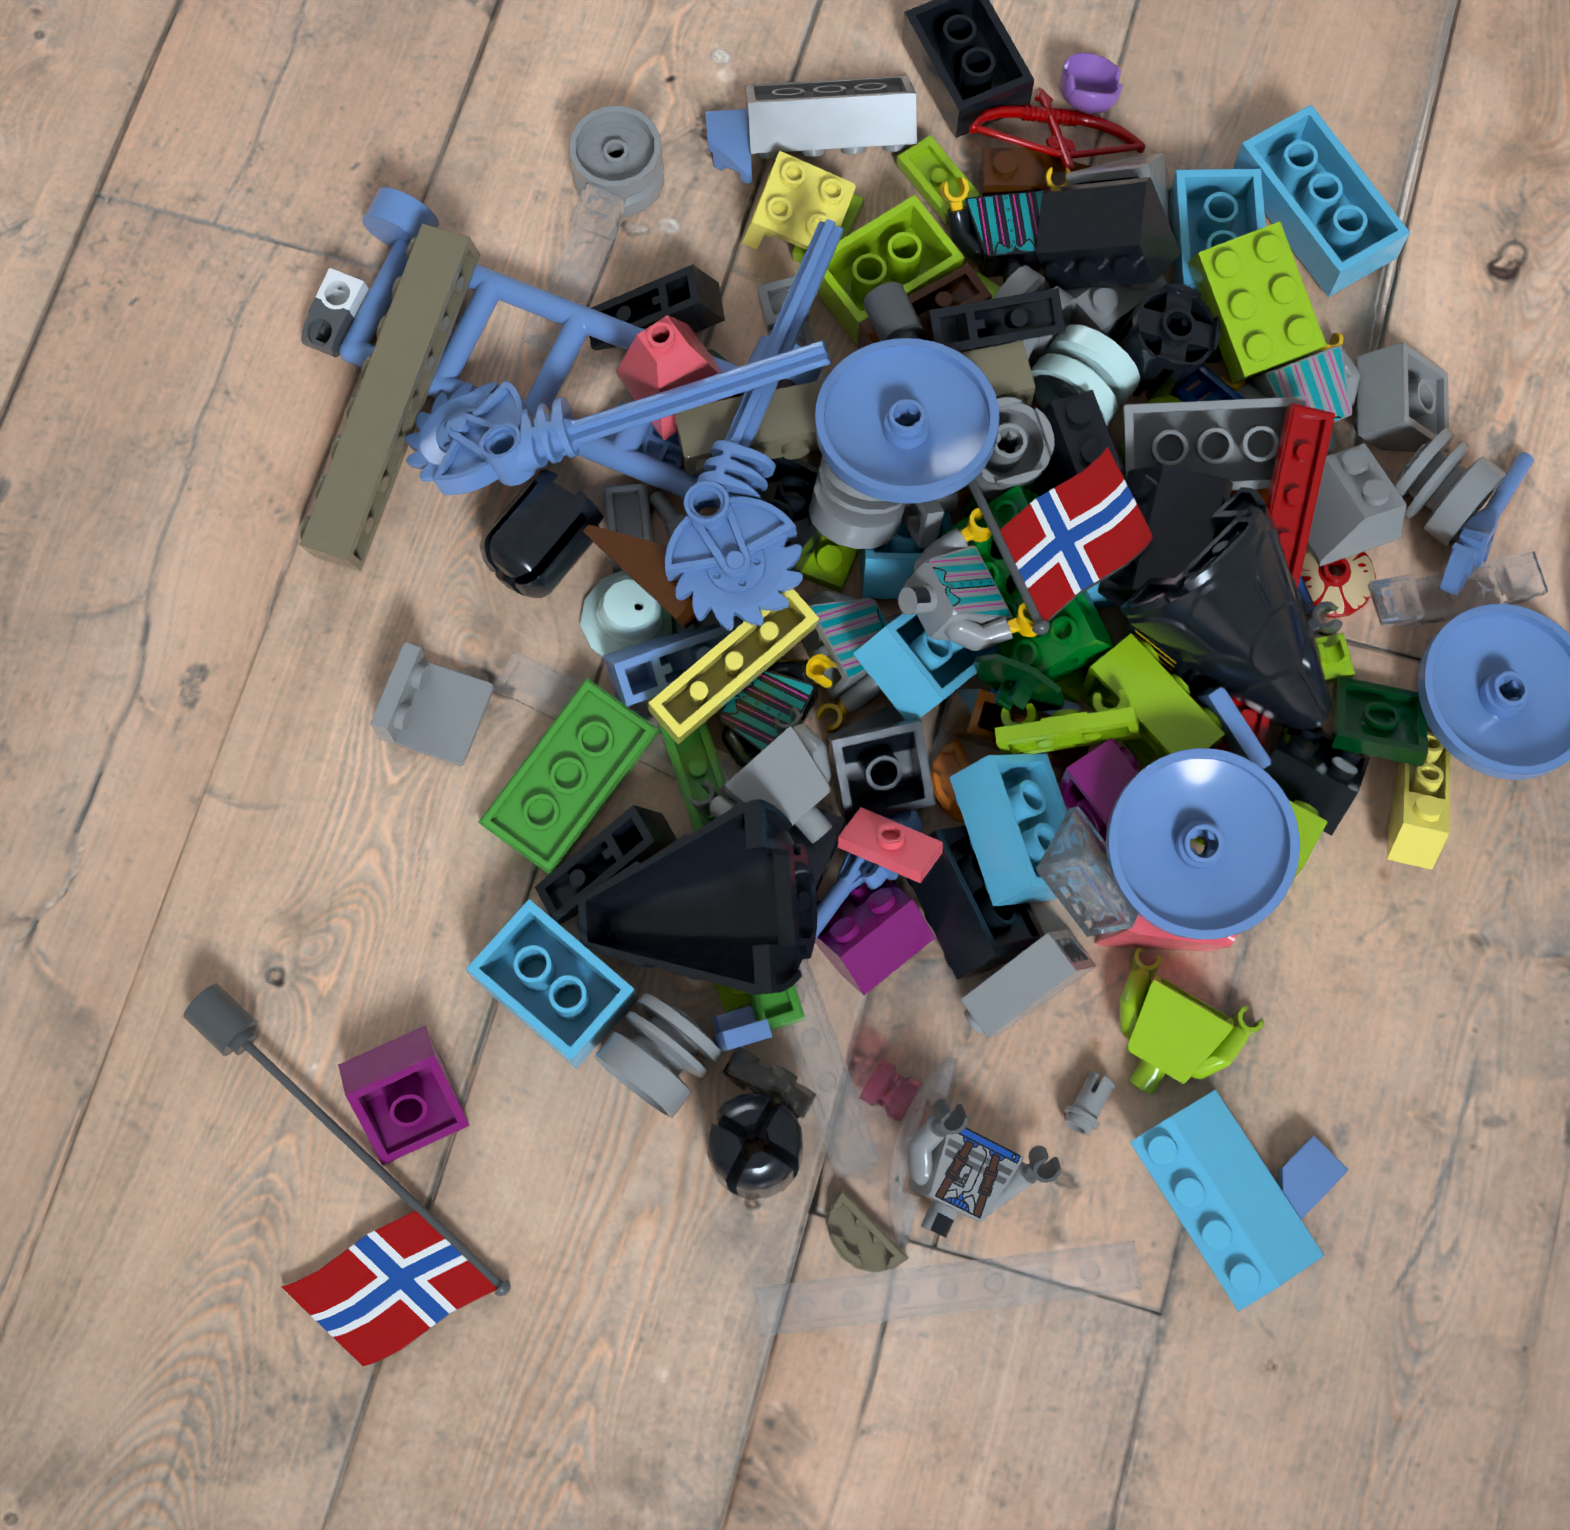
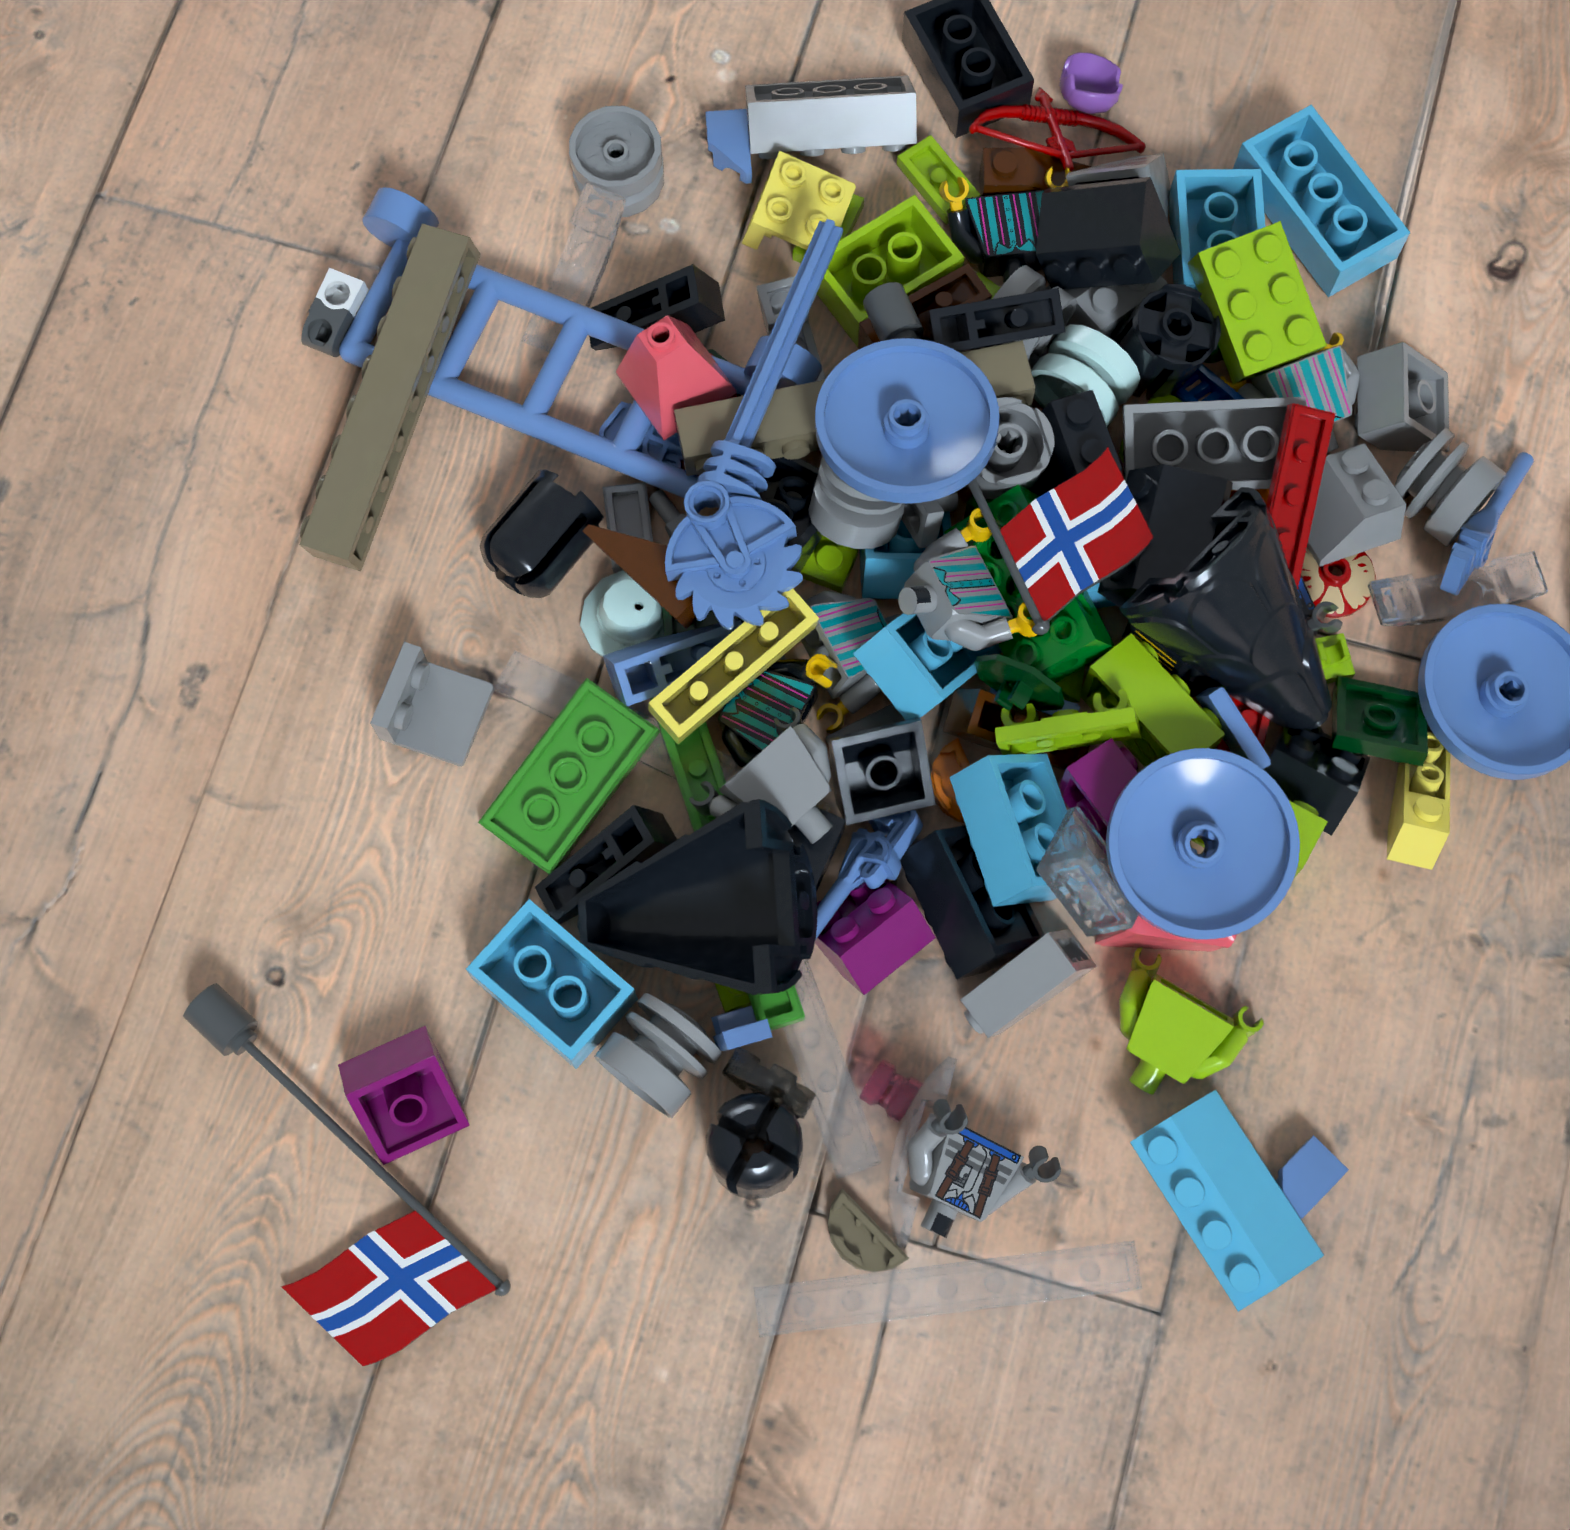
(495, 436): medium blue piece -> none
(890, 845): coral plate -> none
(1088, 1104): light grey pin -> none

